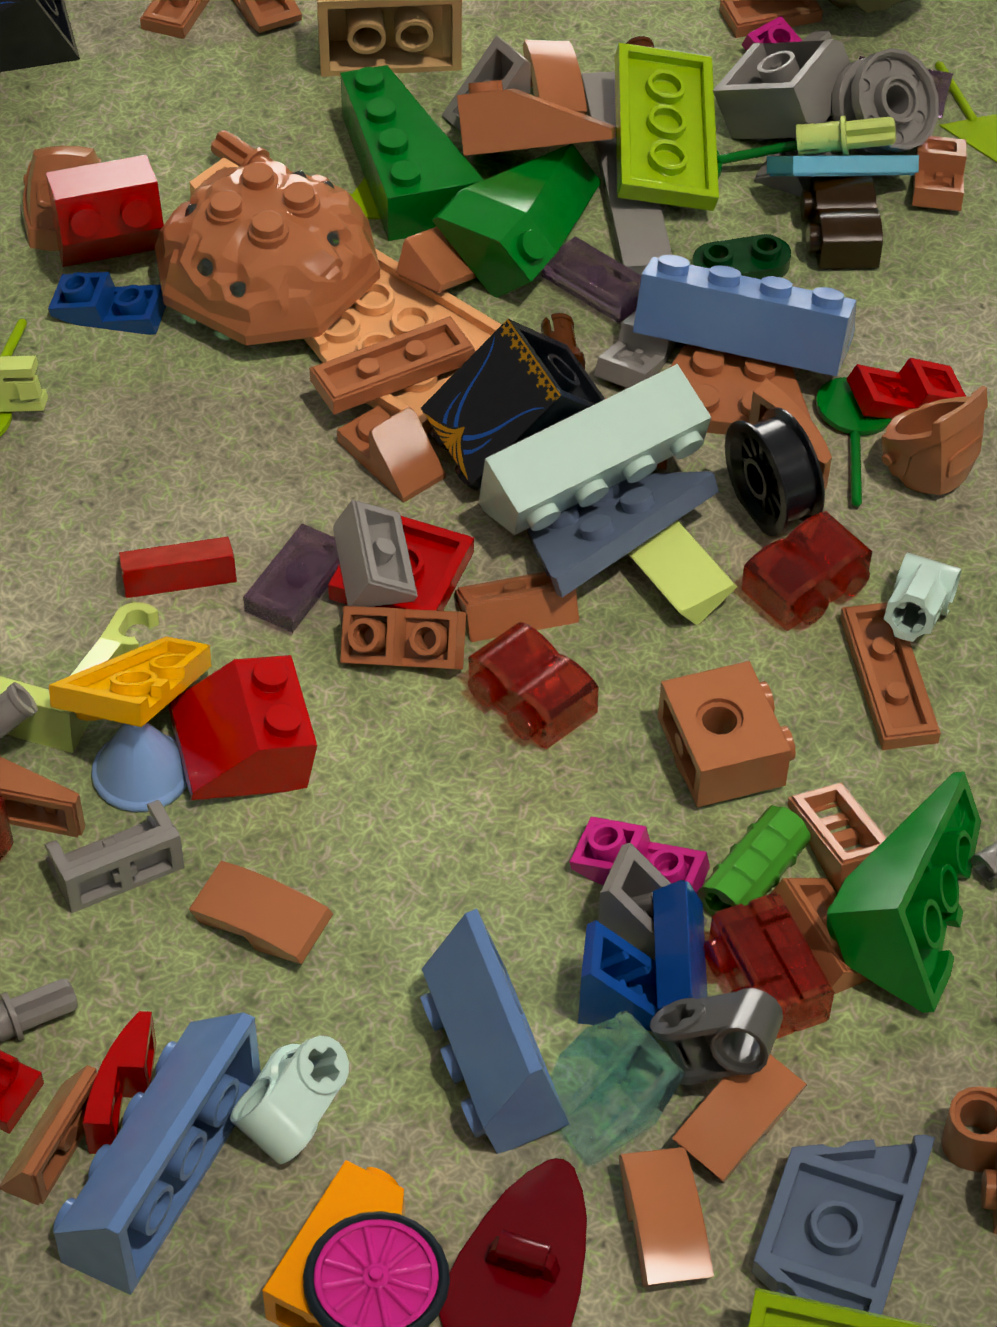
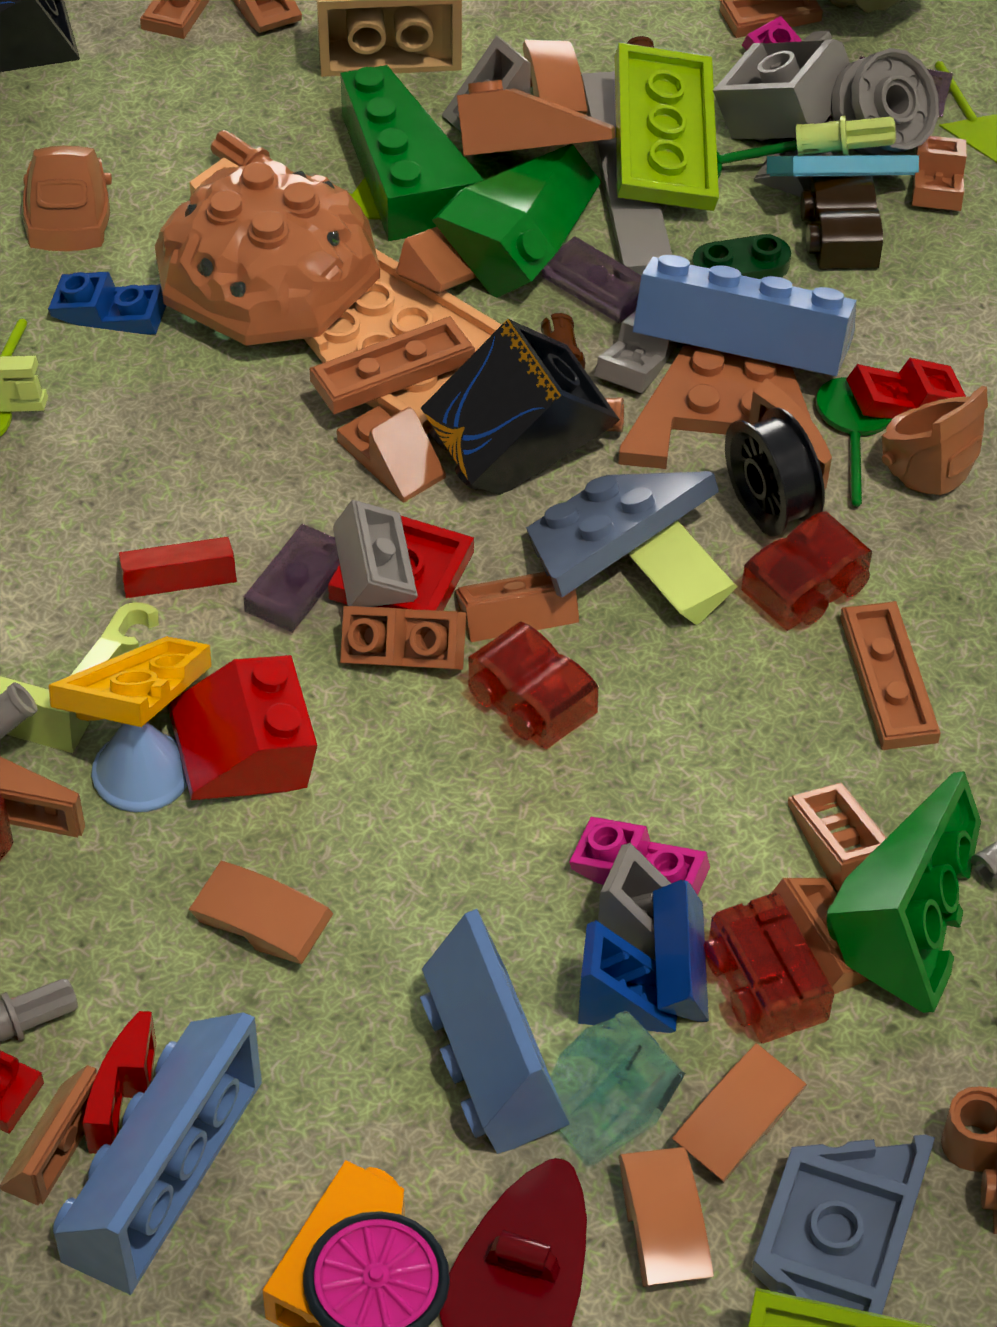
(105, 210): red slope -> none
(117, 861): light grey hinge -> none
(291, 1096): light aqua piece -> none
(593, 451): light aqua slope -> none
(721, 1035): dark grey piece -> none
(725, 733): nougat brick -> none
(756, 860): bright green axle -> none
(920, 596): light aqua piece -> none

